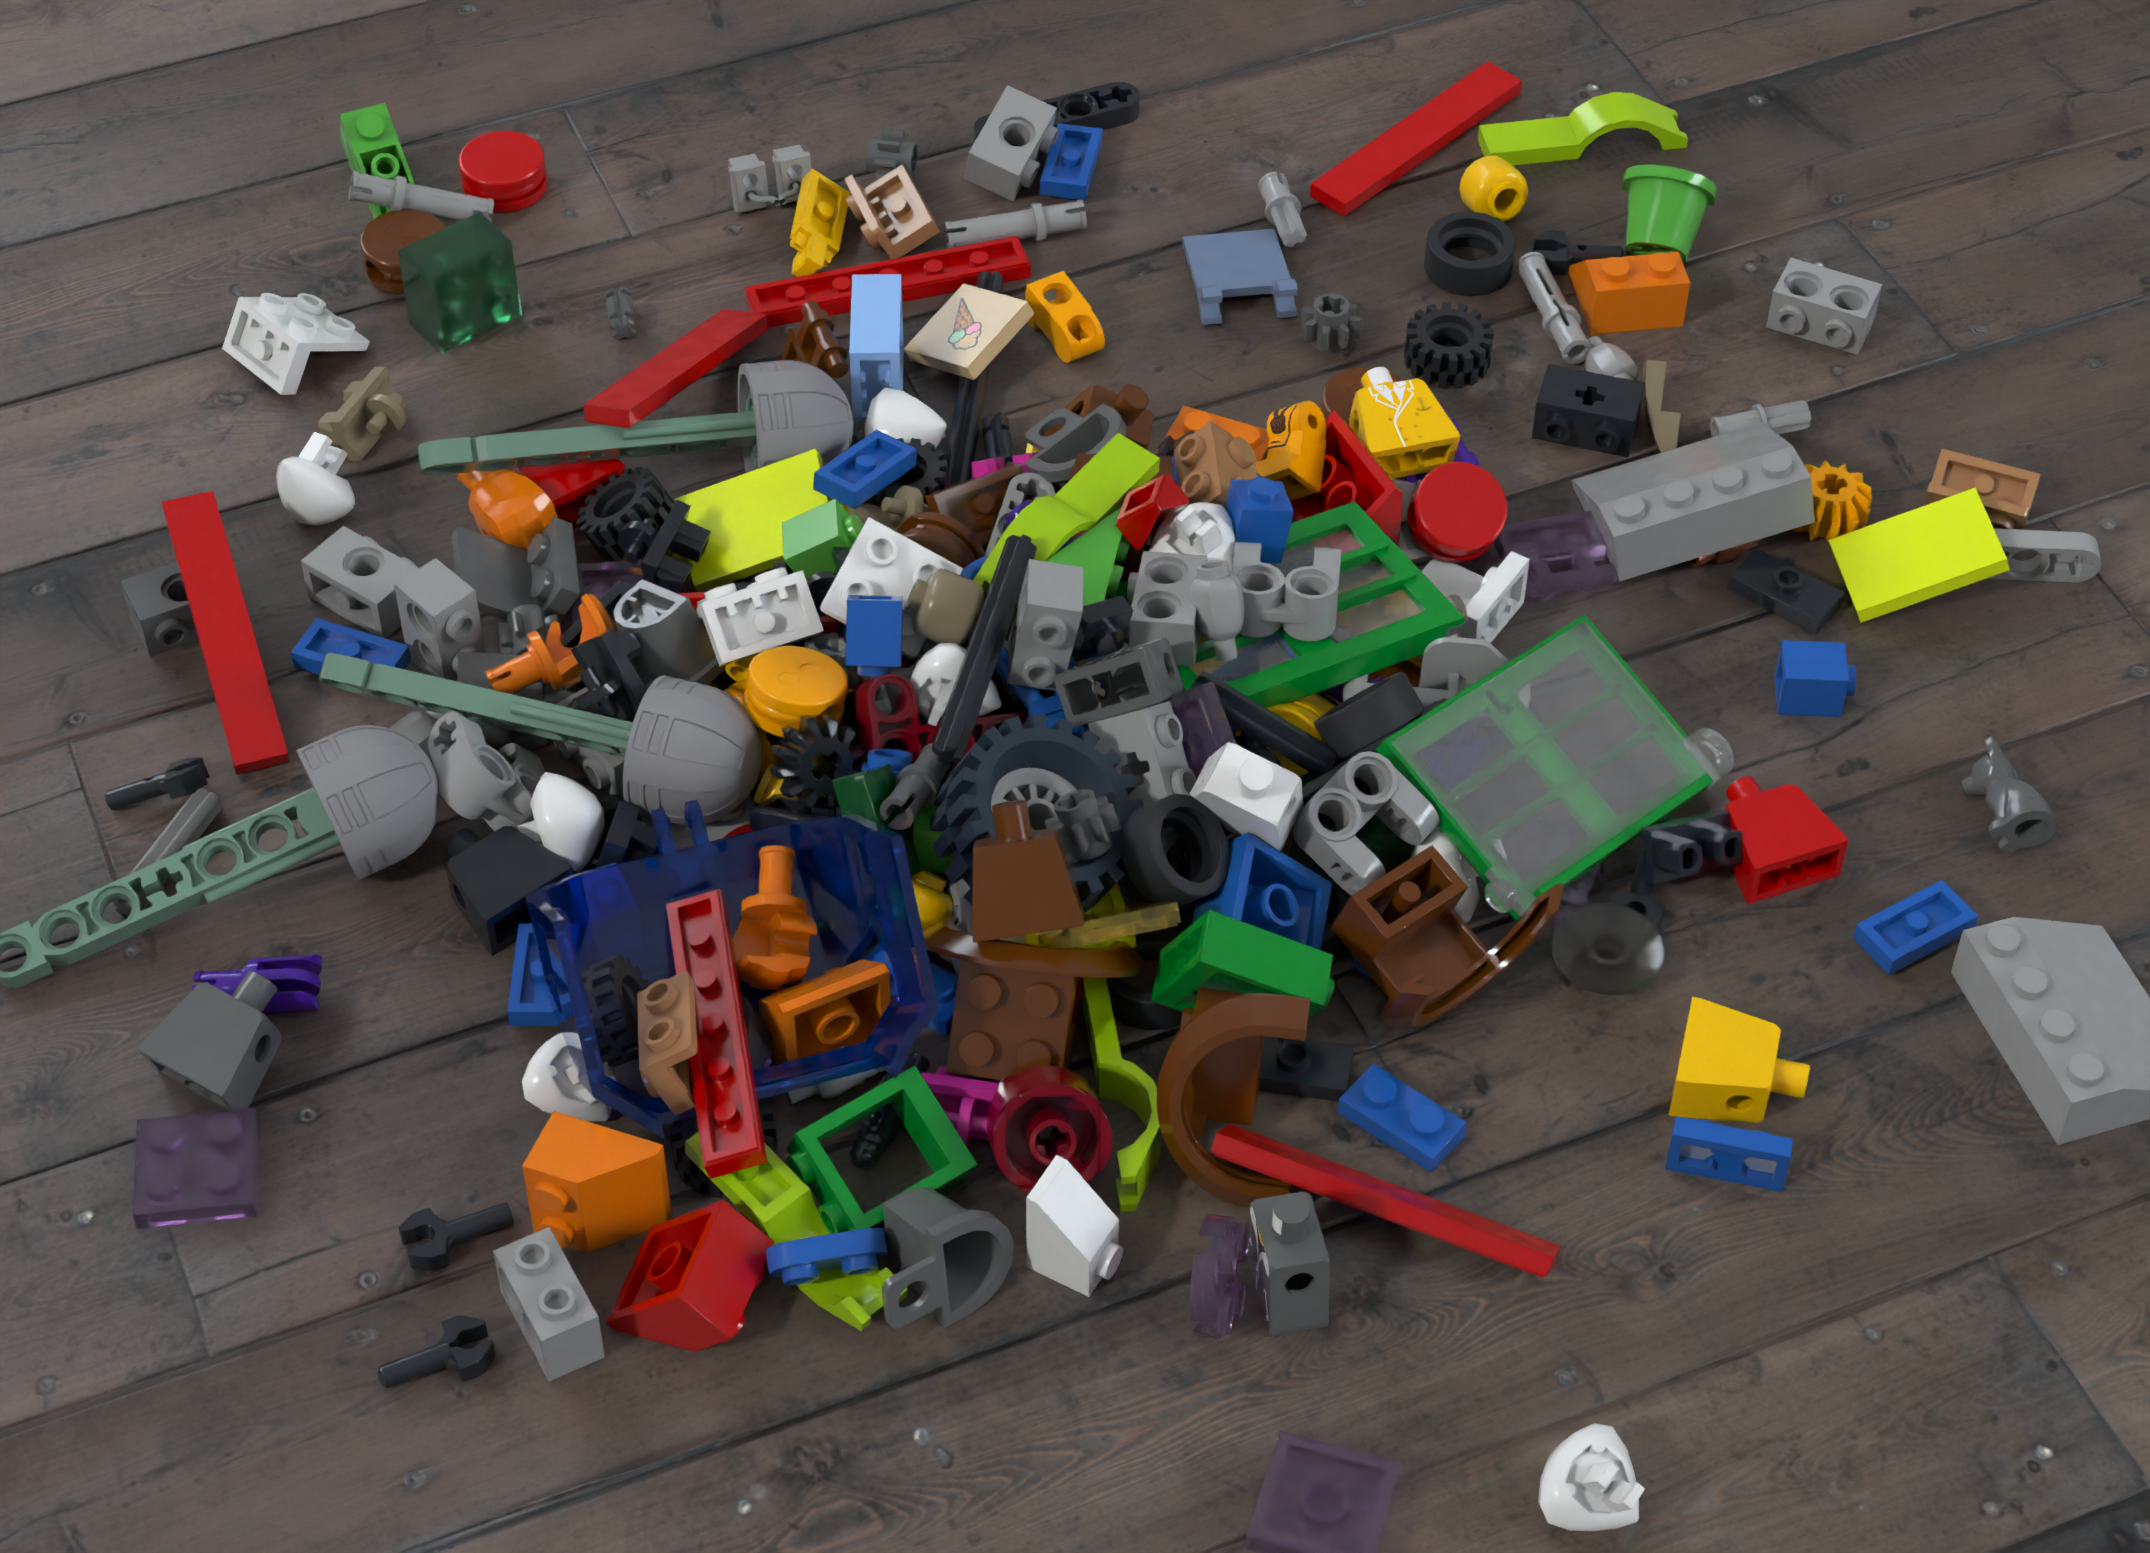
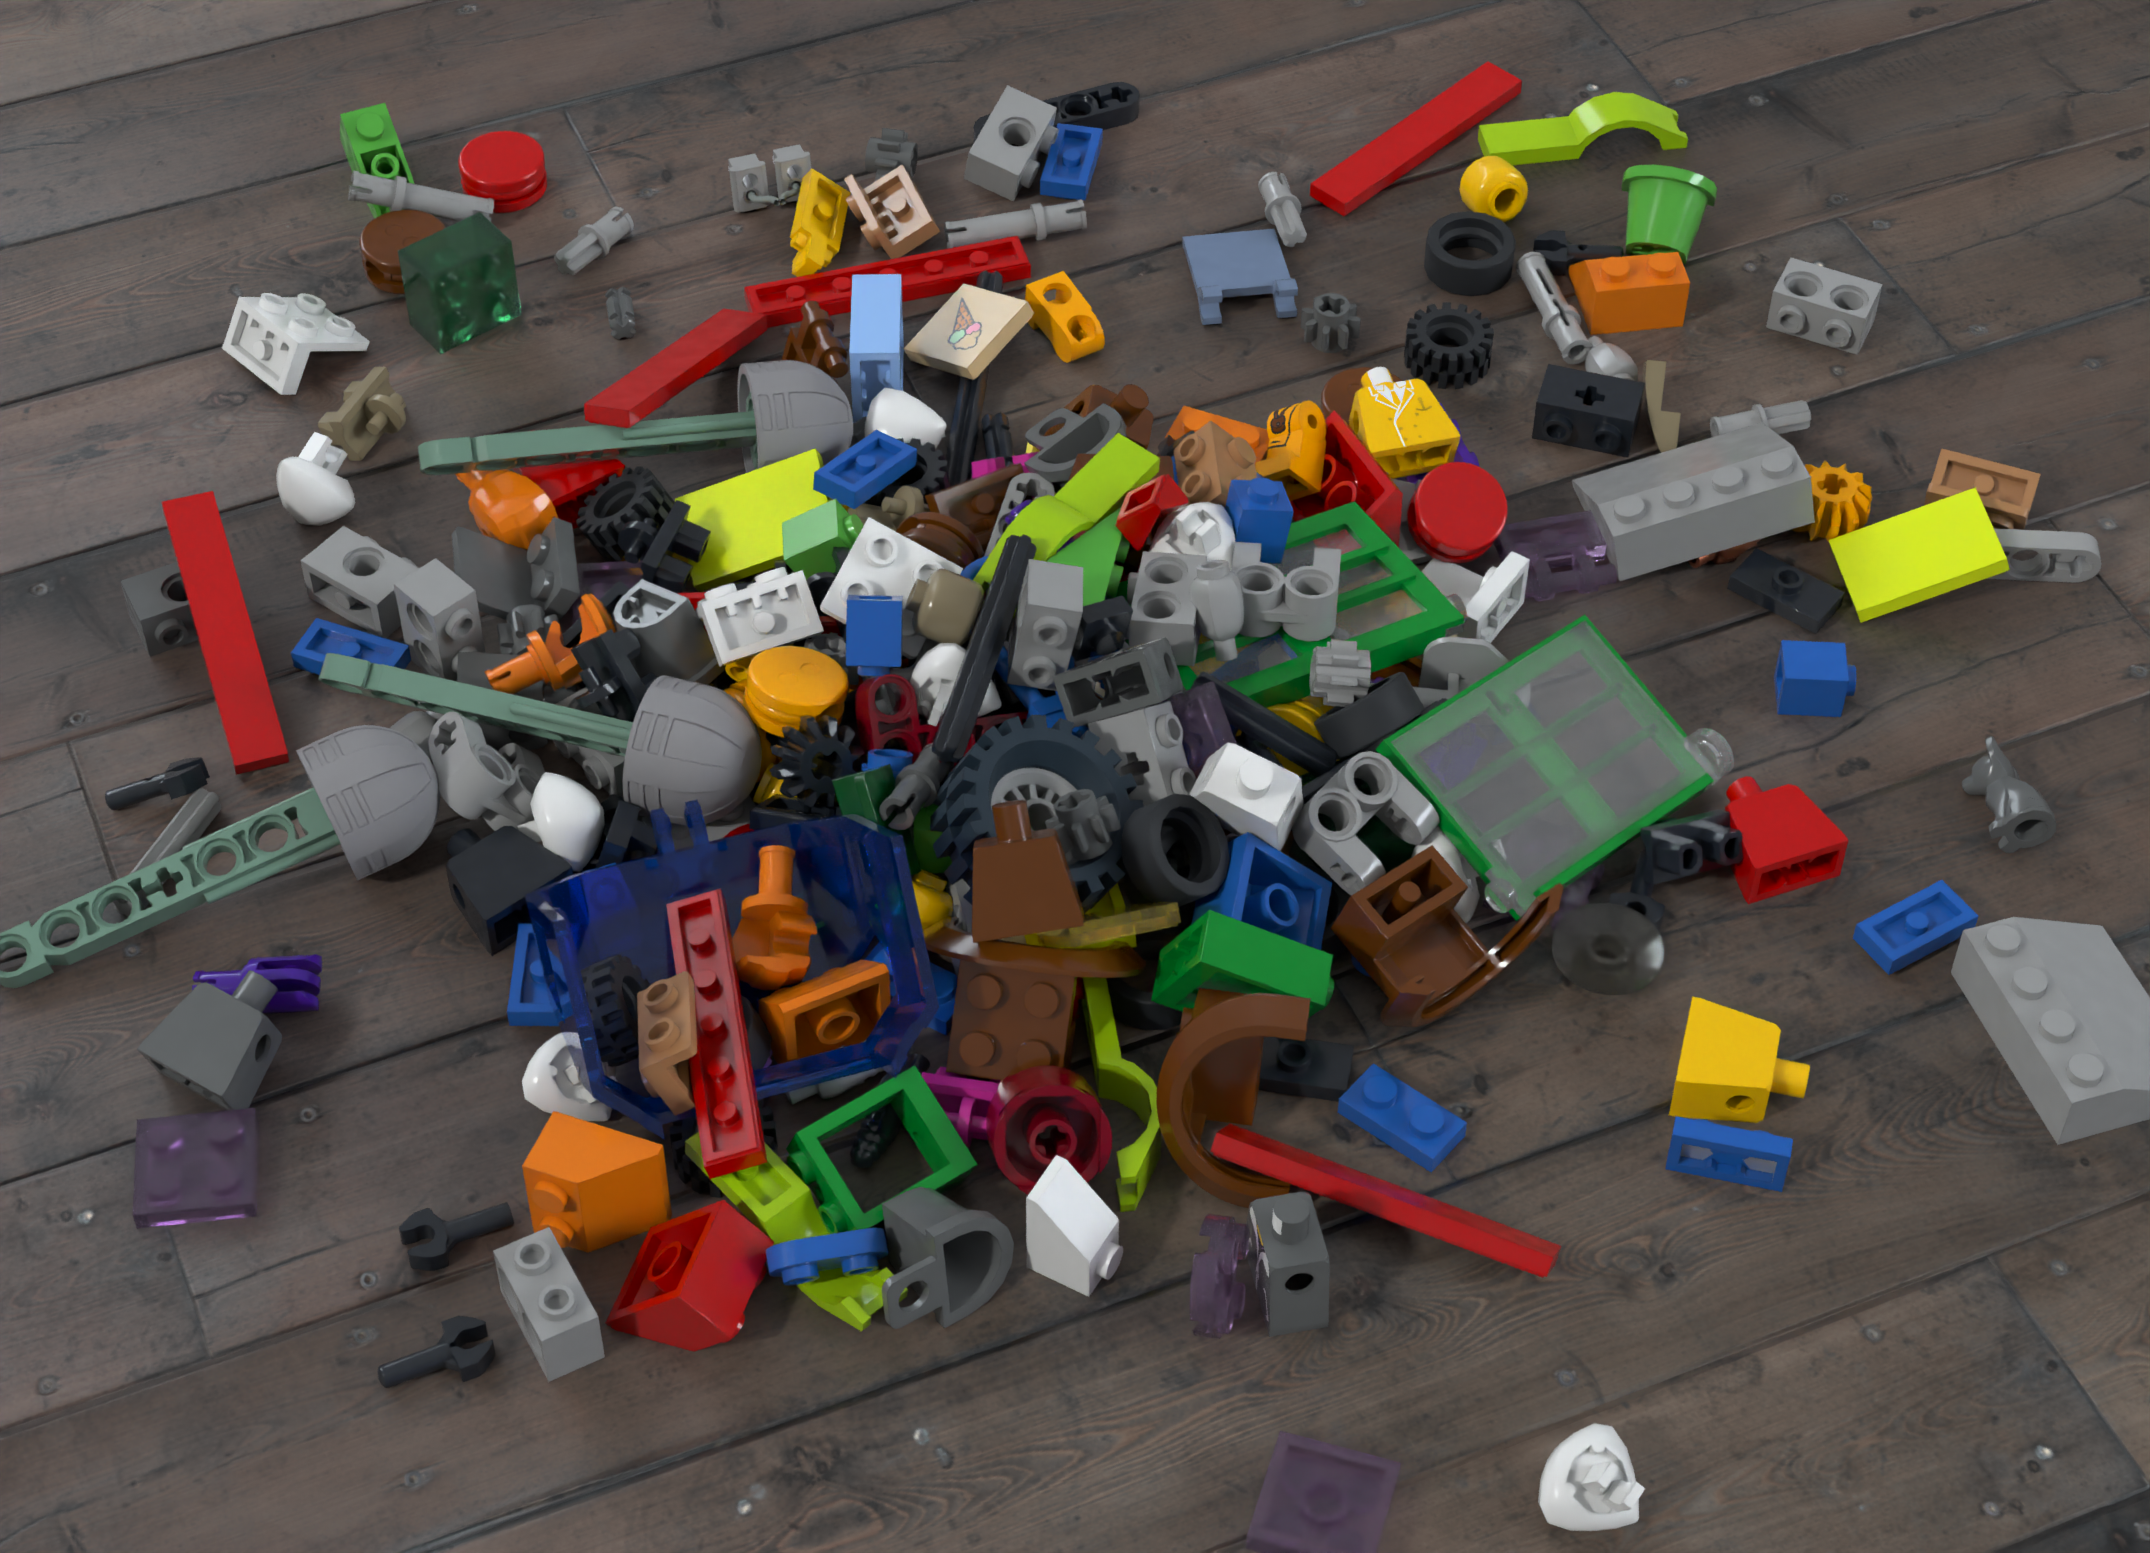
(593, 241): none -> light grey axle
(1339, 673): none -> light grey gear

